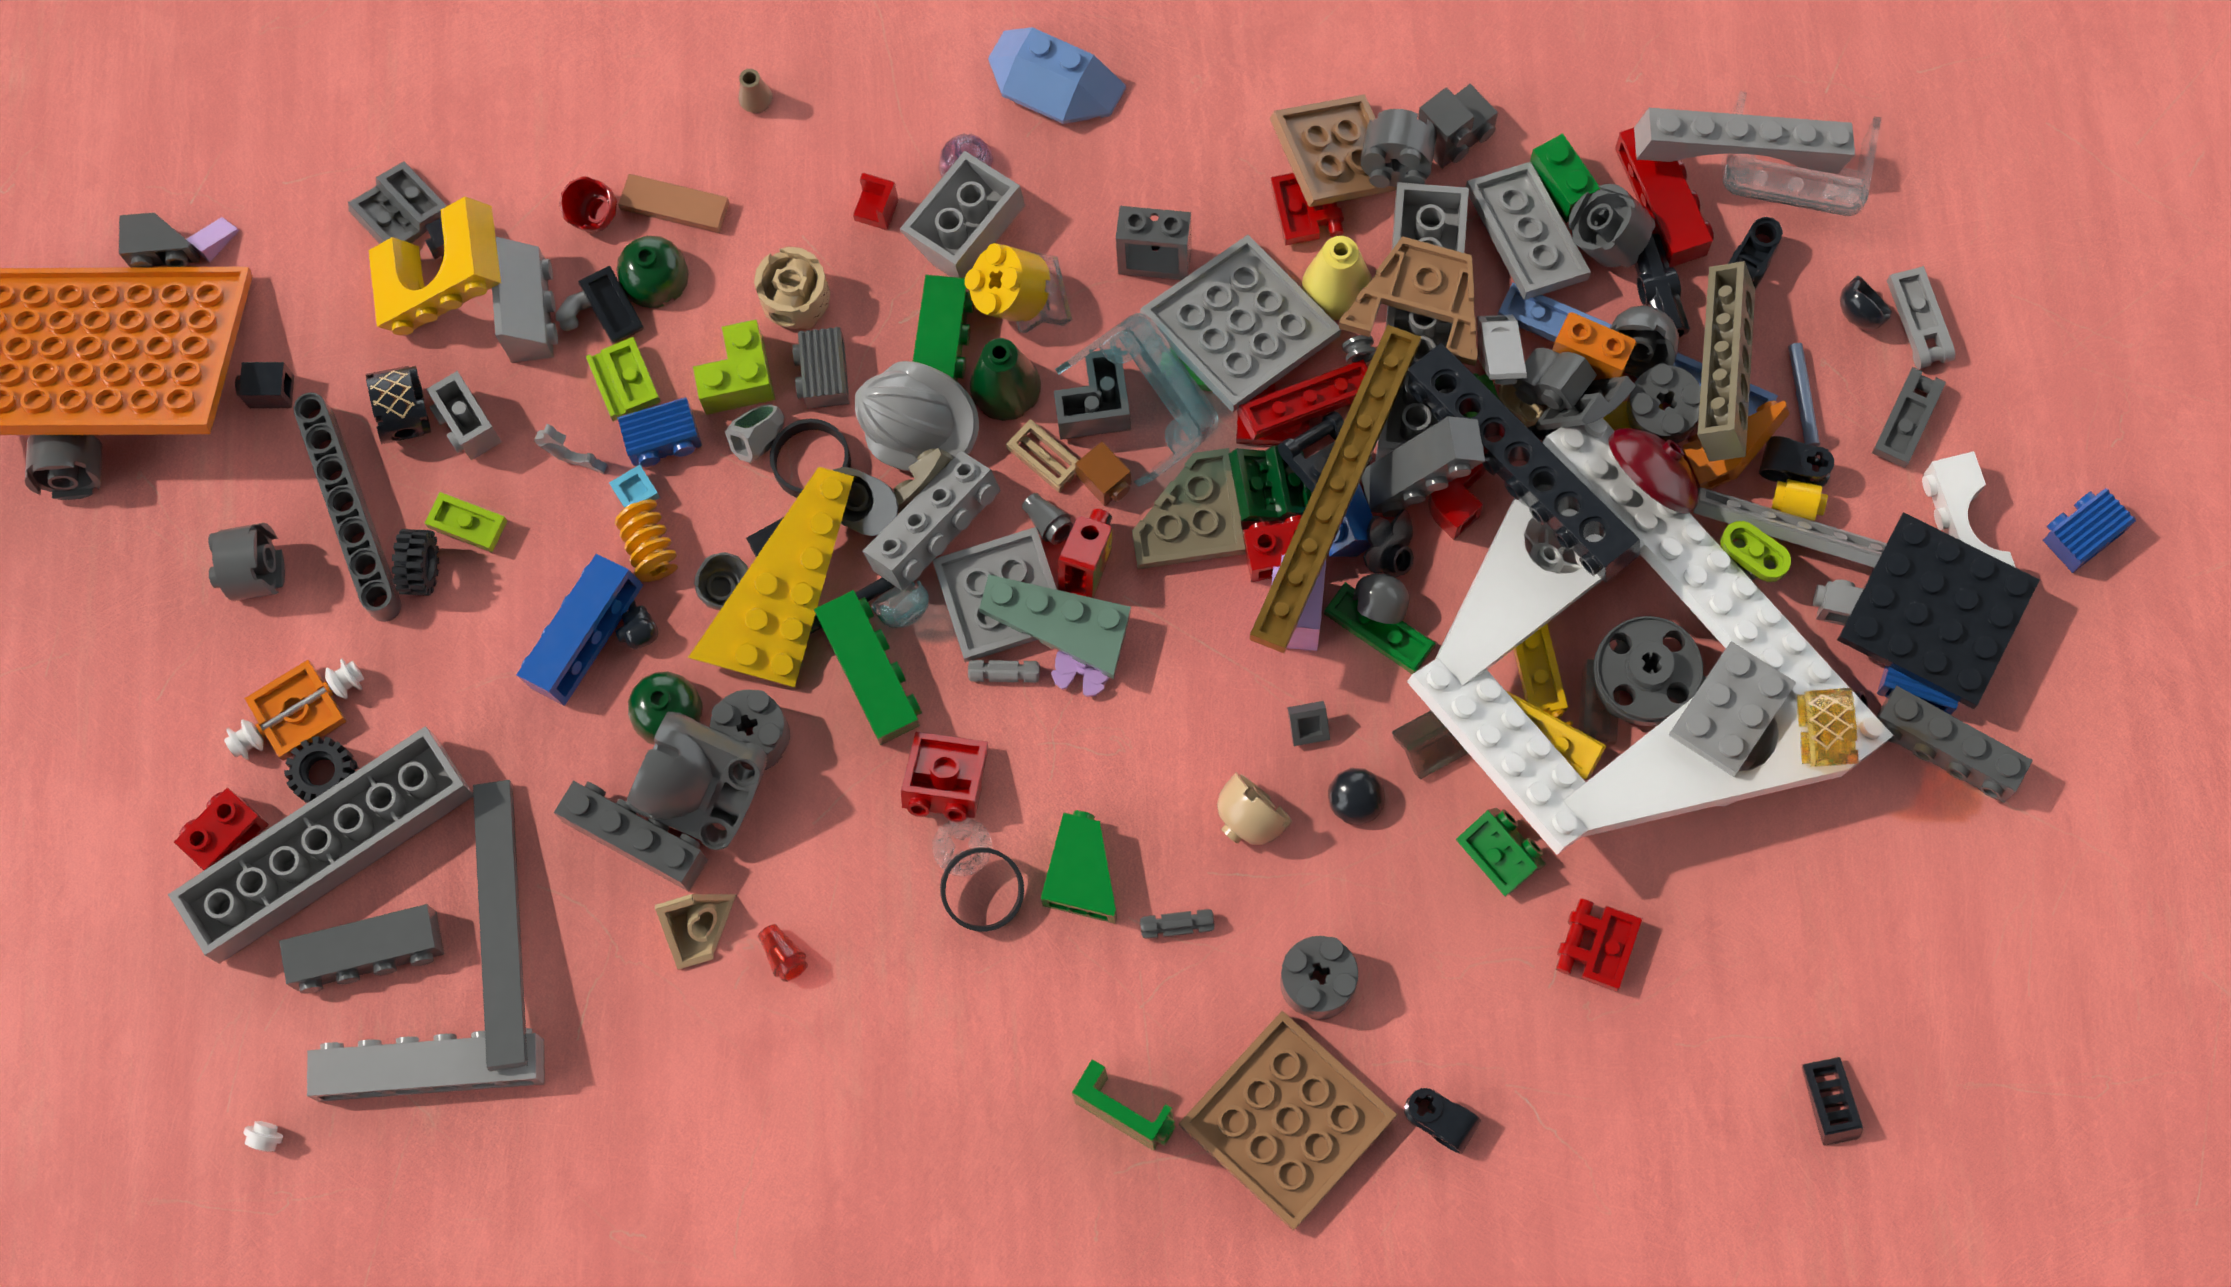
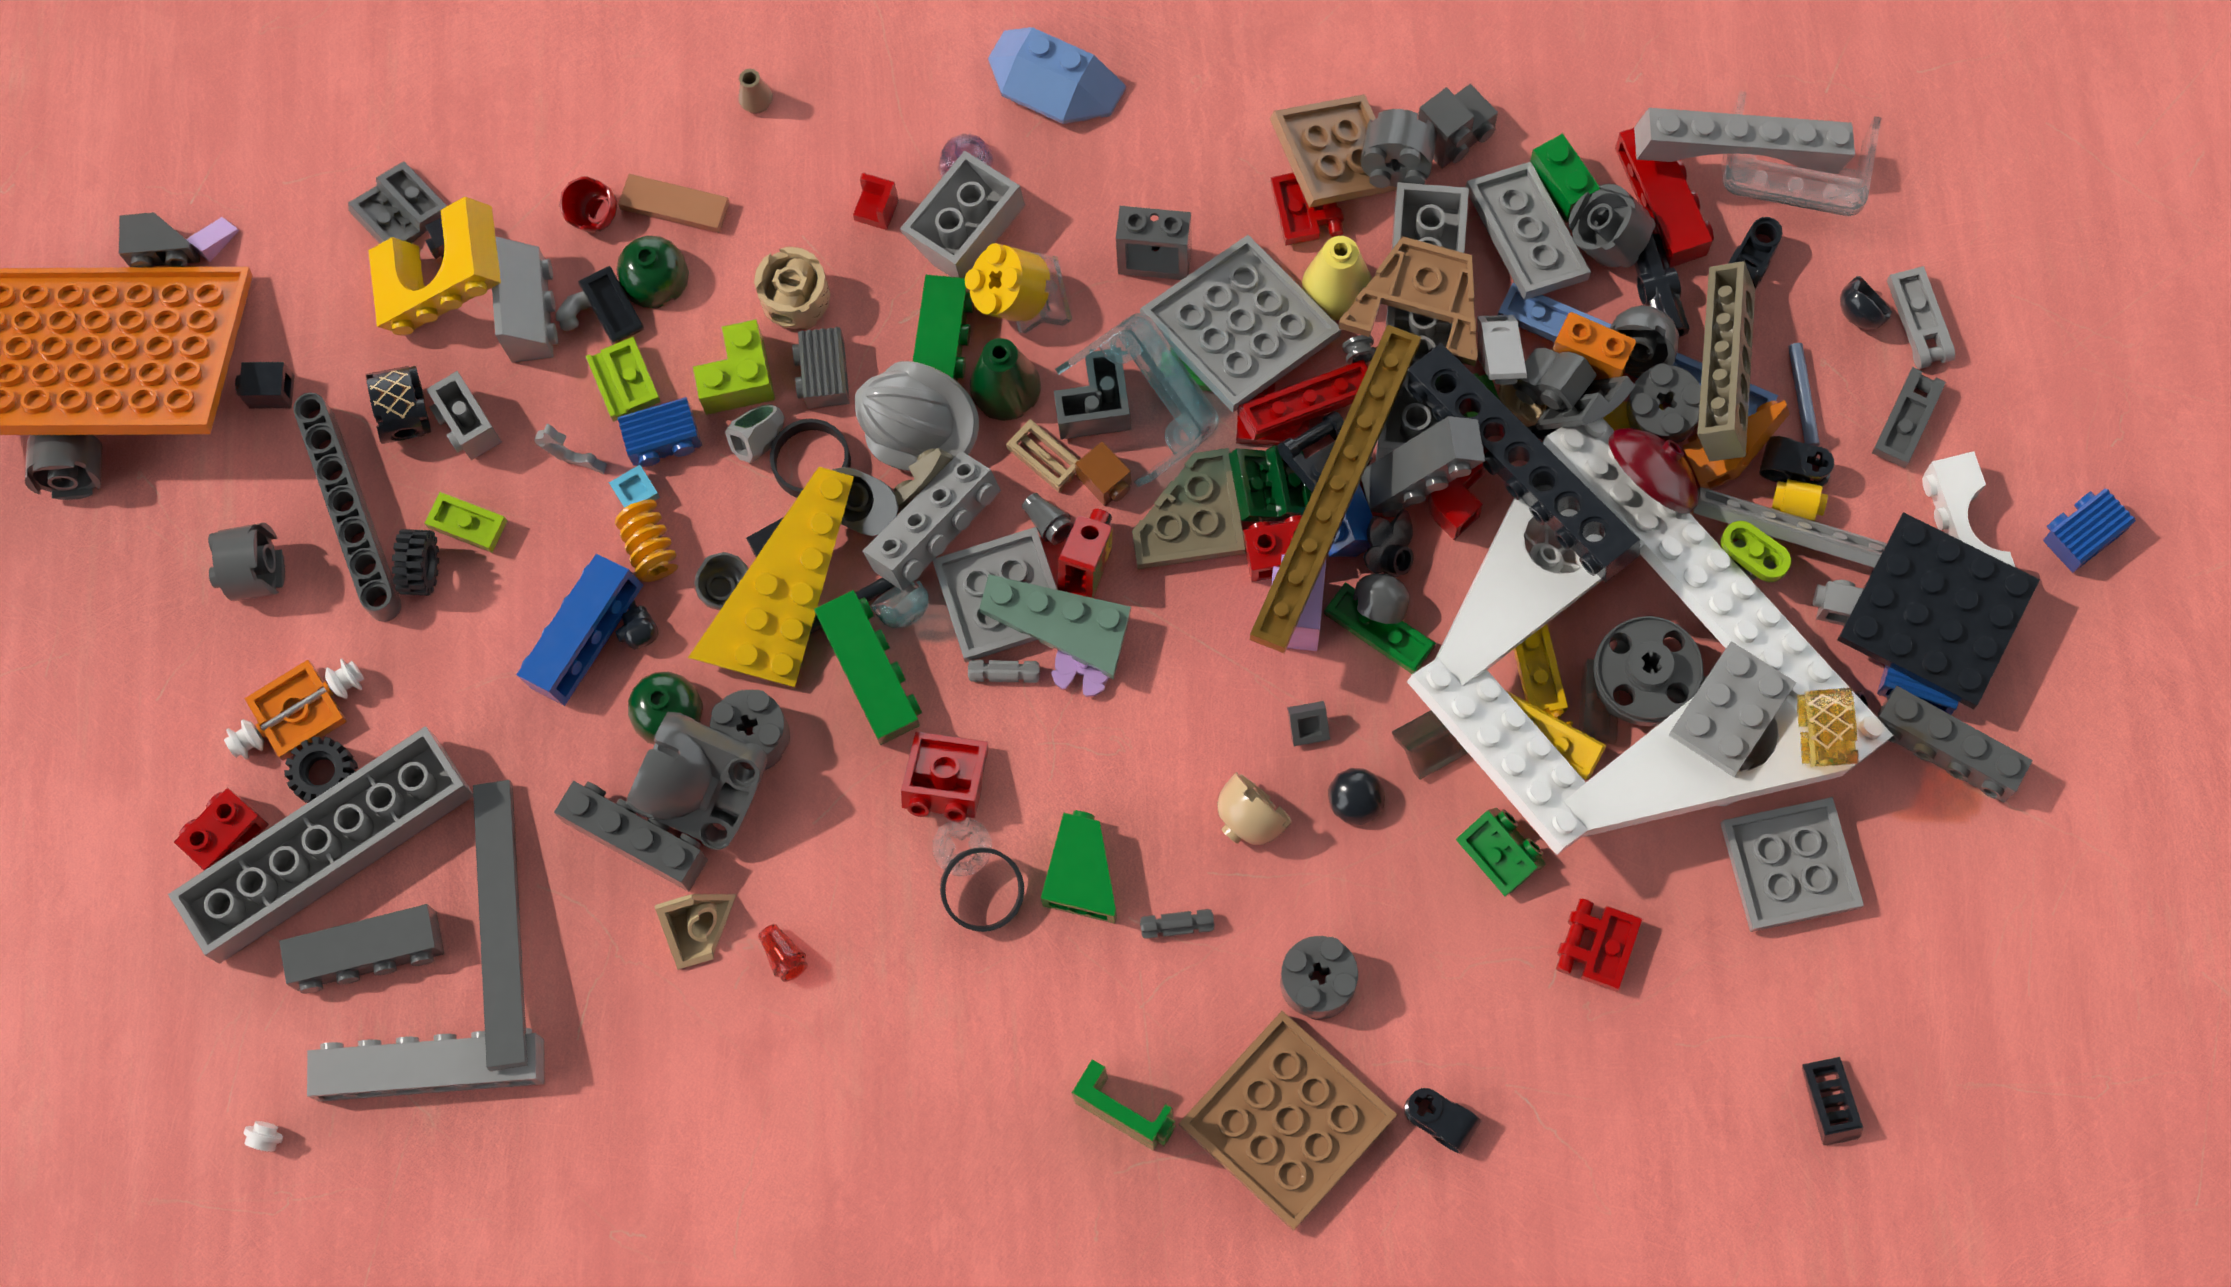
(1791, 864): none -> light grey plate

